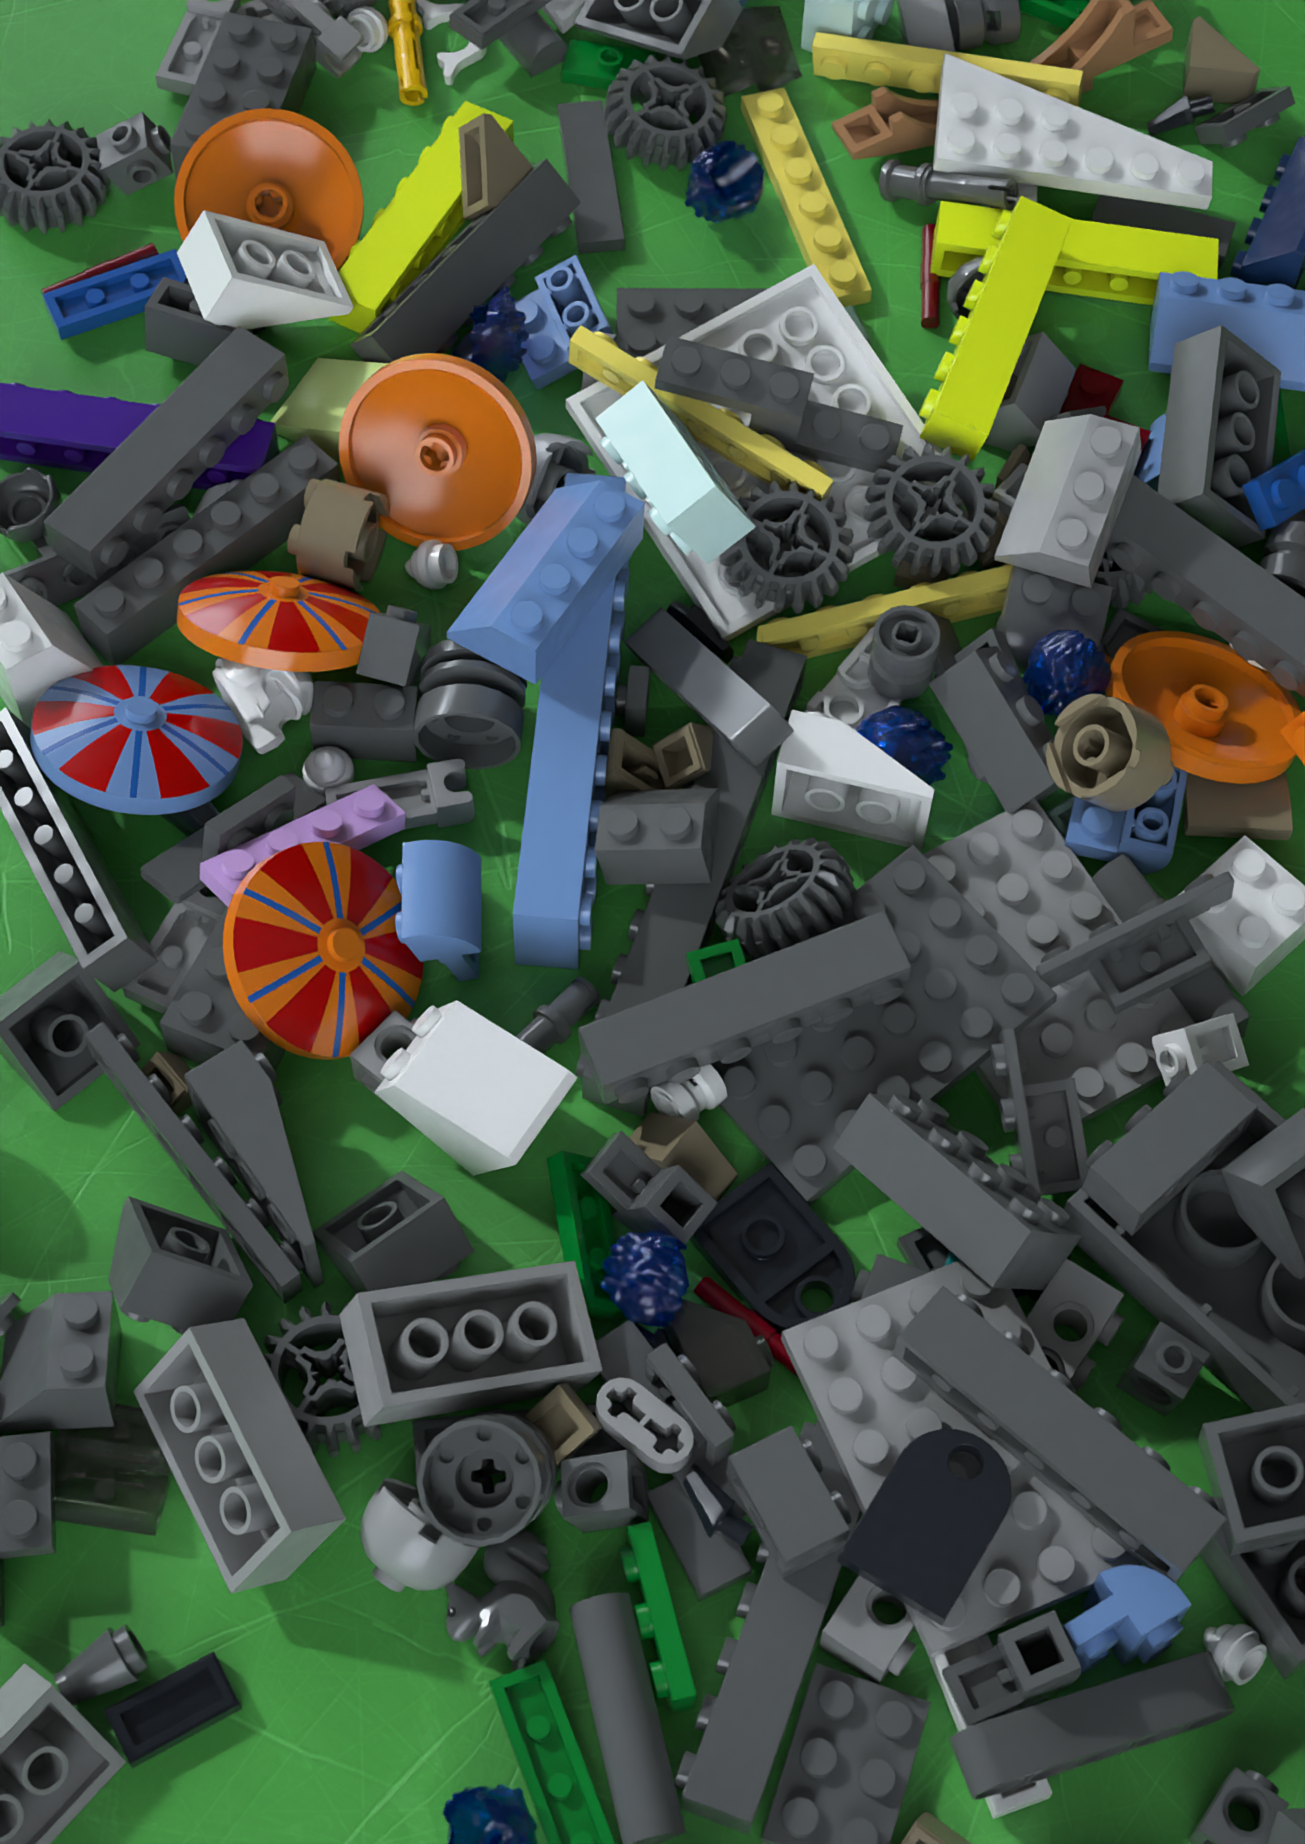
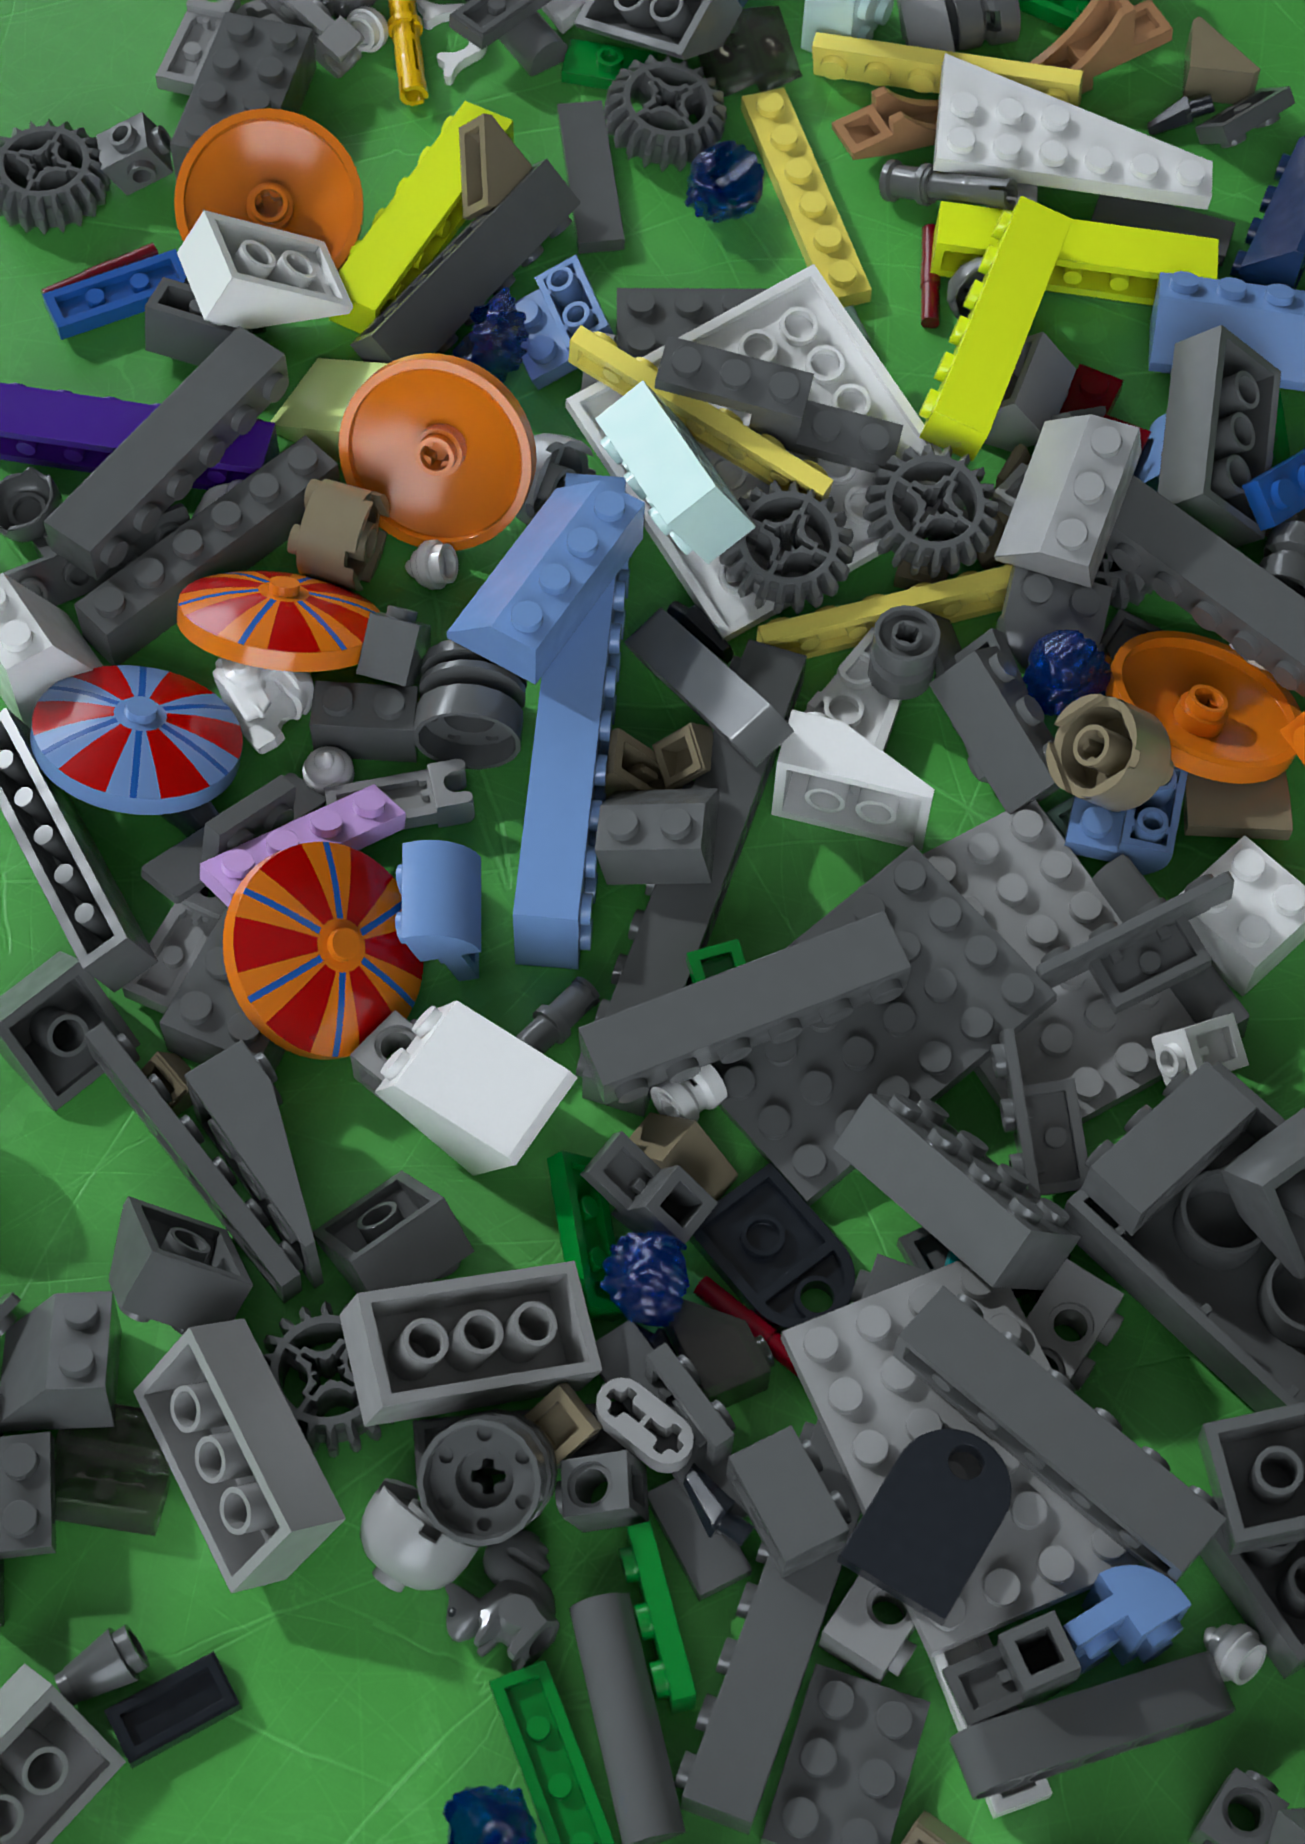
(633, 700): dark grey plate -> none
(785, 897): dark grey gear -> none
(908, 740): clear blue hair -> none
(1163, 1369): dark grey brick -> none

